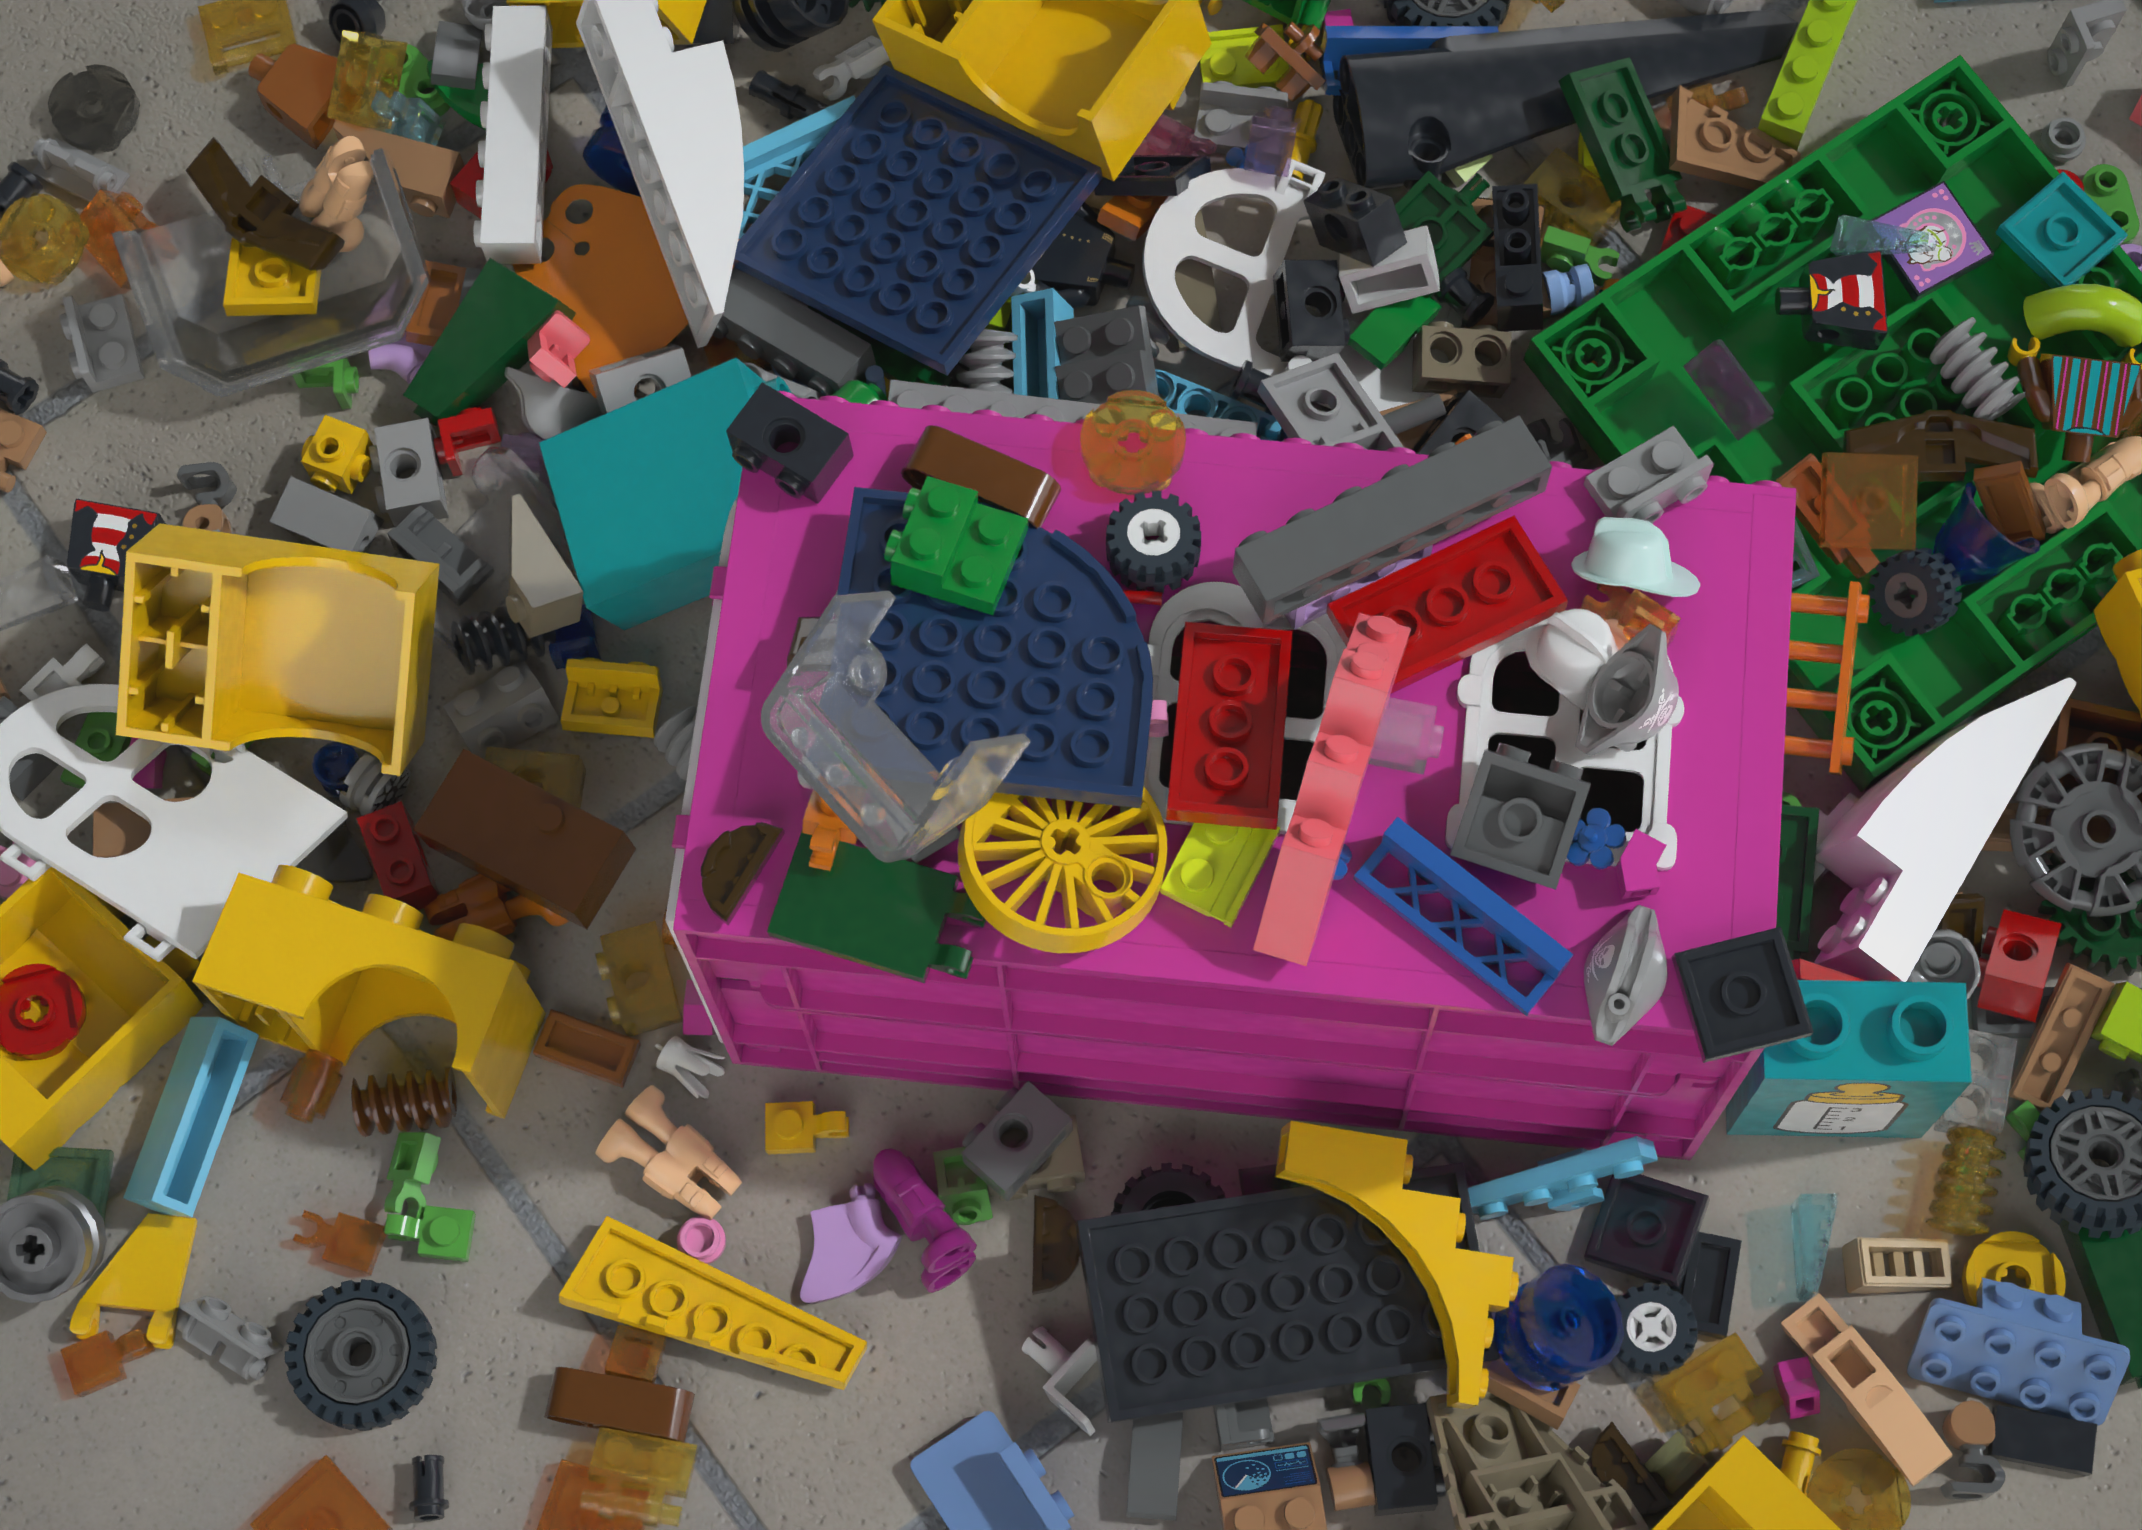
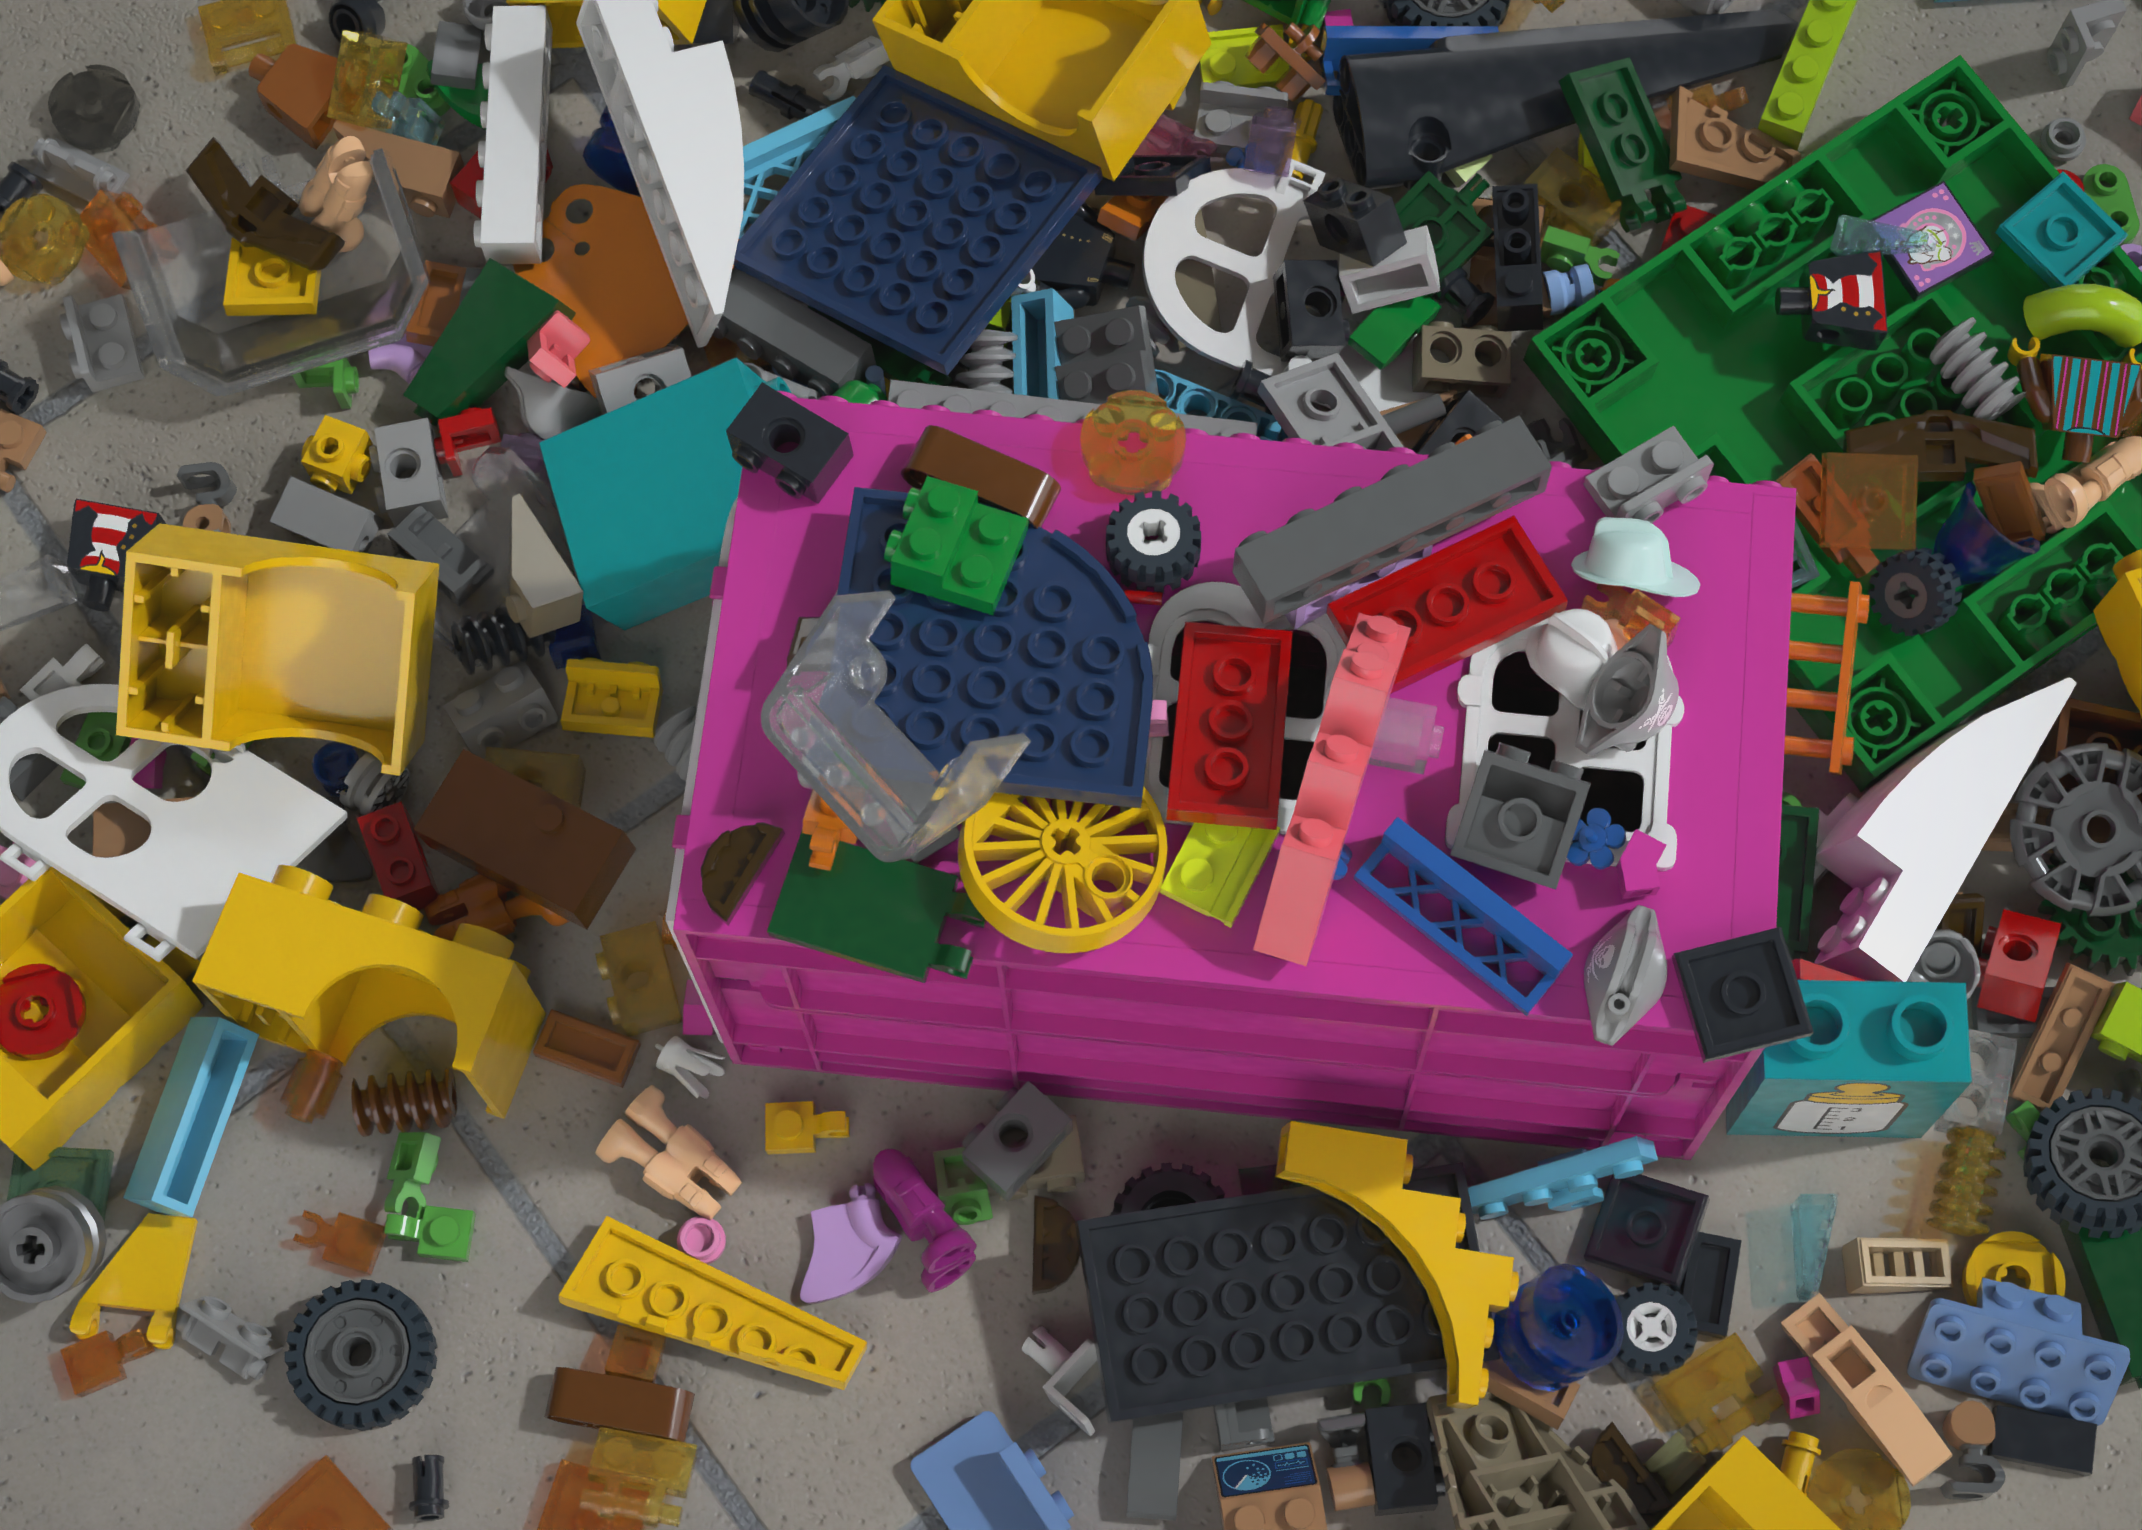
(1729, 389): clear purple bracket -> none

